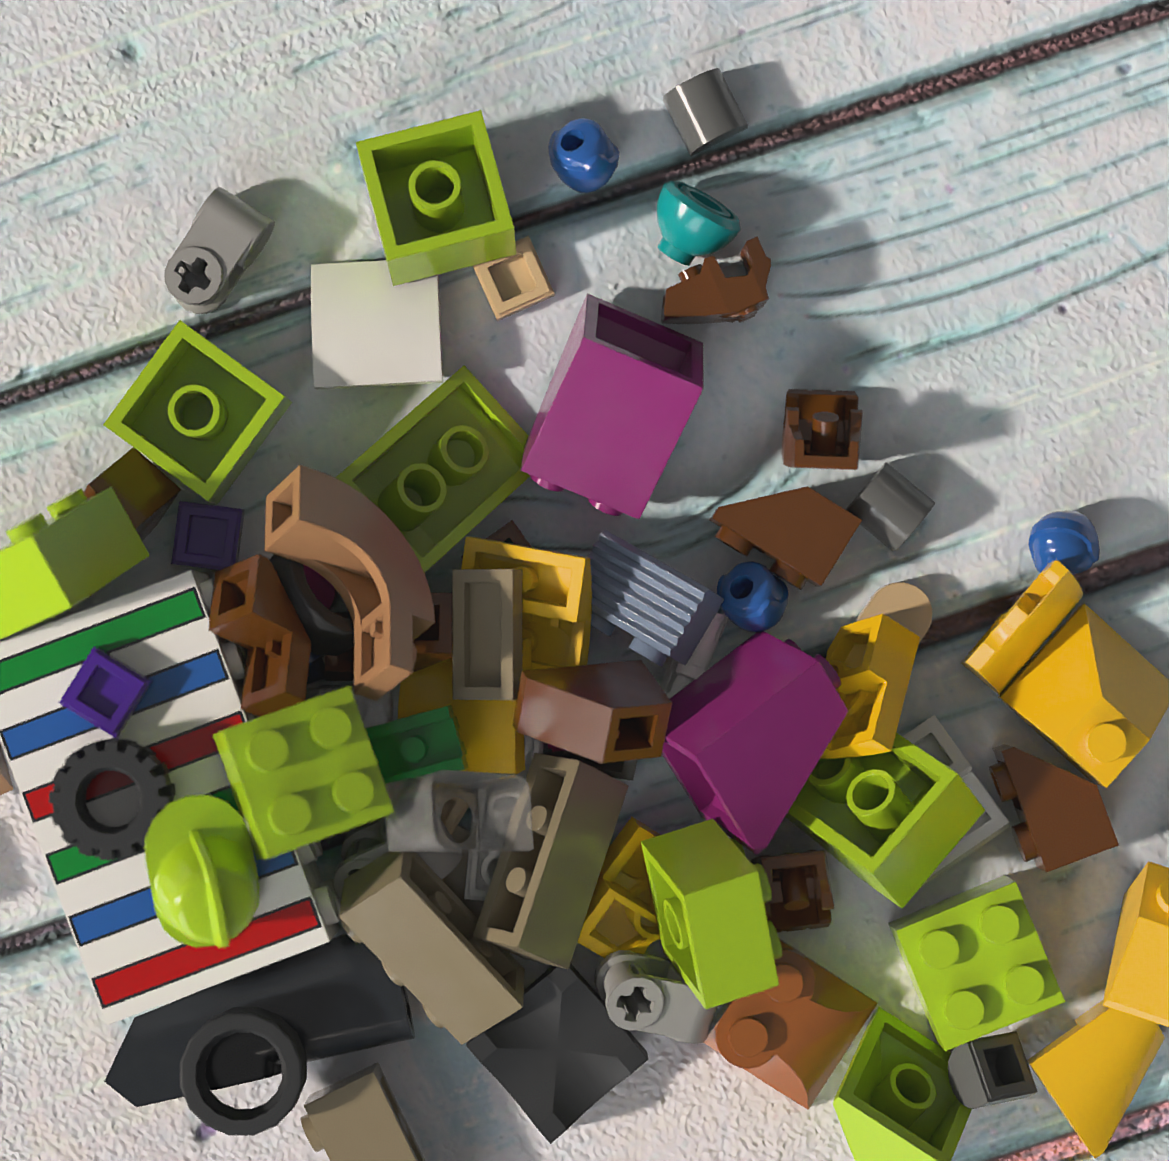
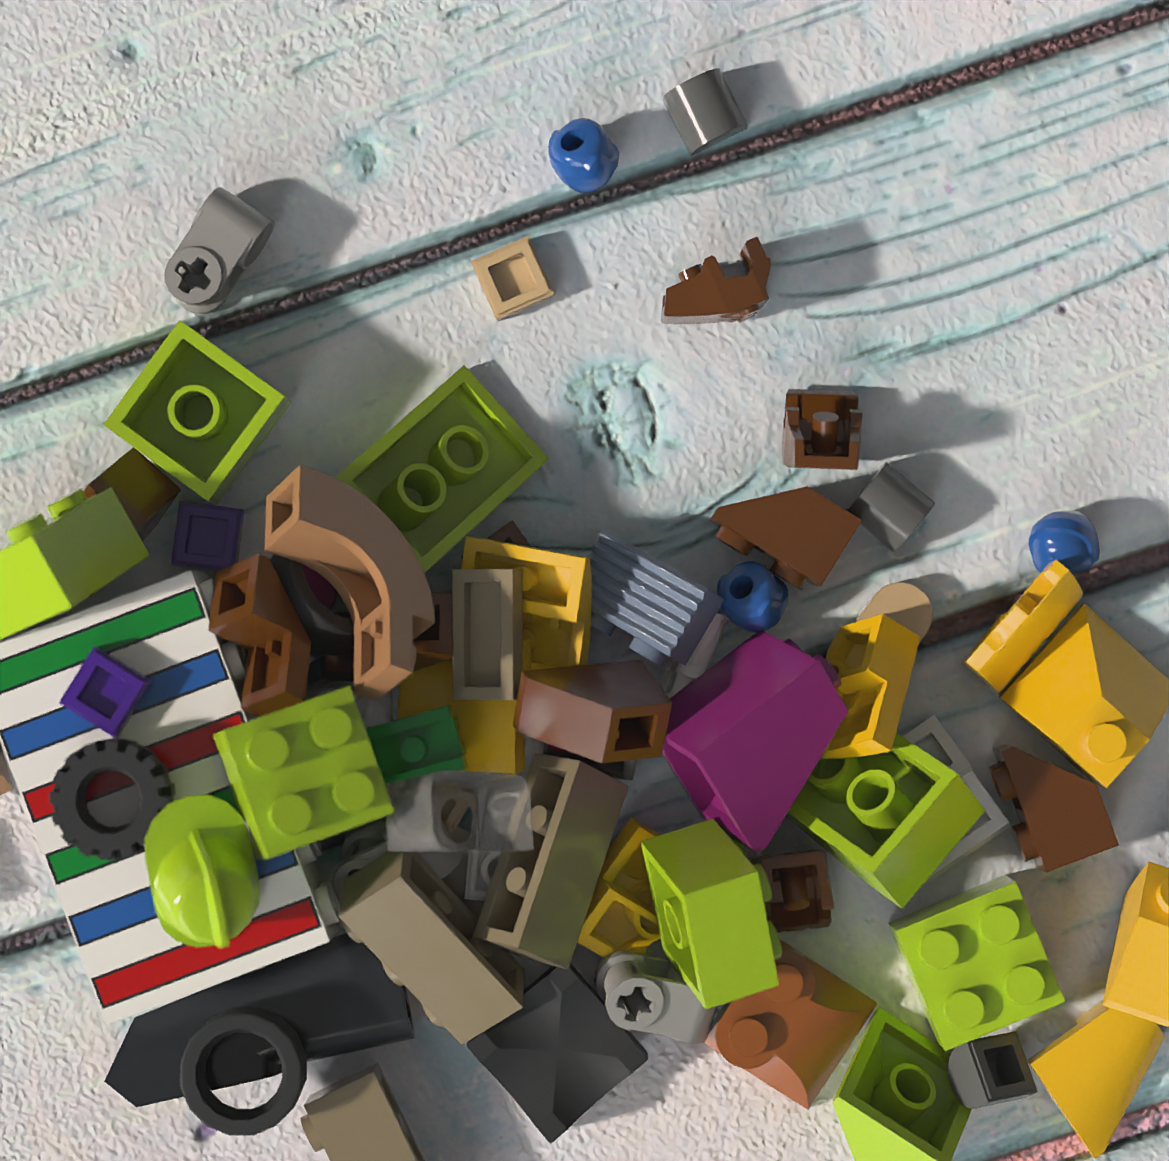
(373, 330): white slope -> none
(437, 197): lime brick -> none
(614, 408): magenta slope -> none
(693, 223): teal brick -> none

